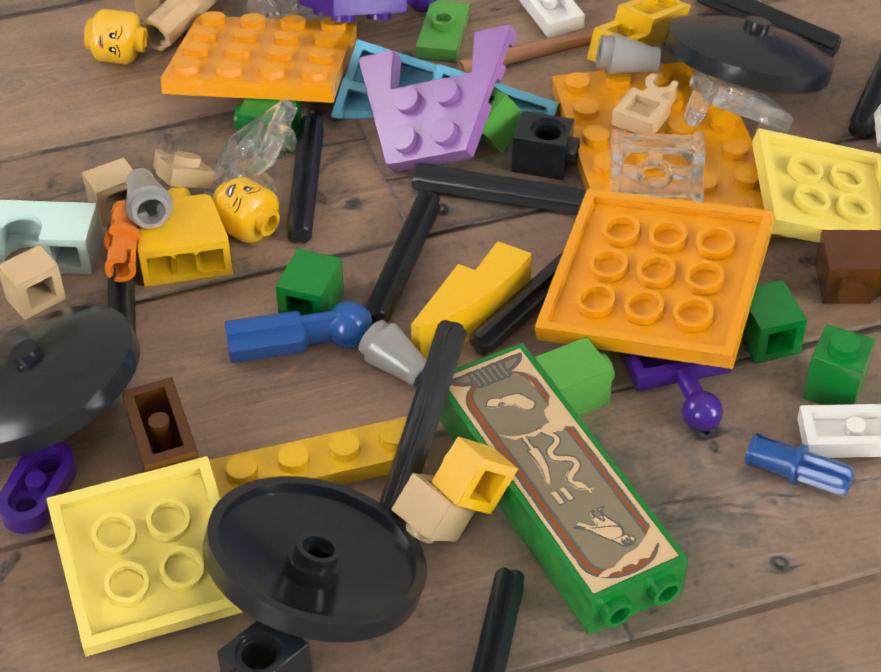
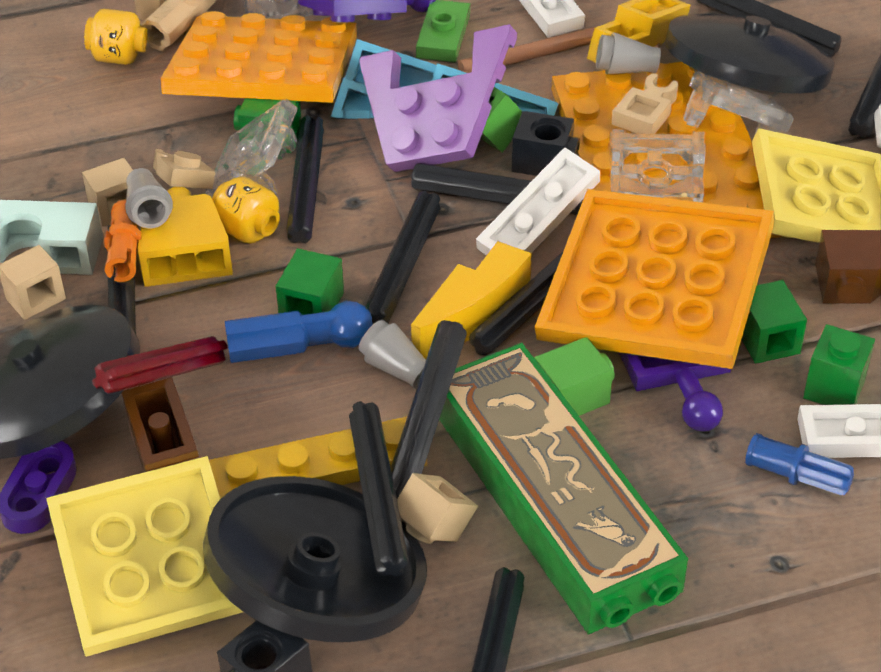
(159, 364): none -> dark red axle
(378, 490): none -> black axle
(474, 475): yellow plate -> none
(541, 204): none -> white plate

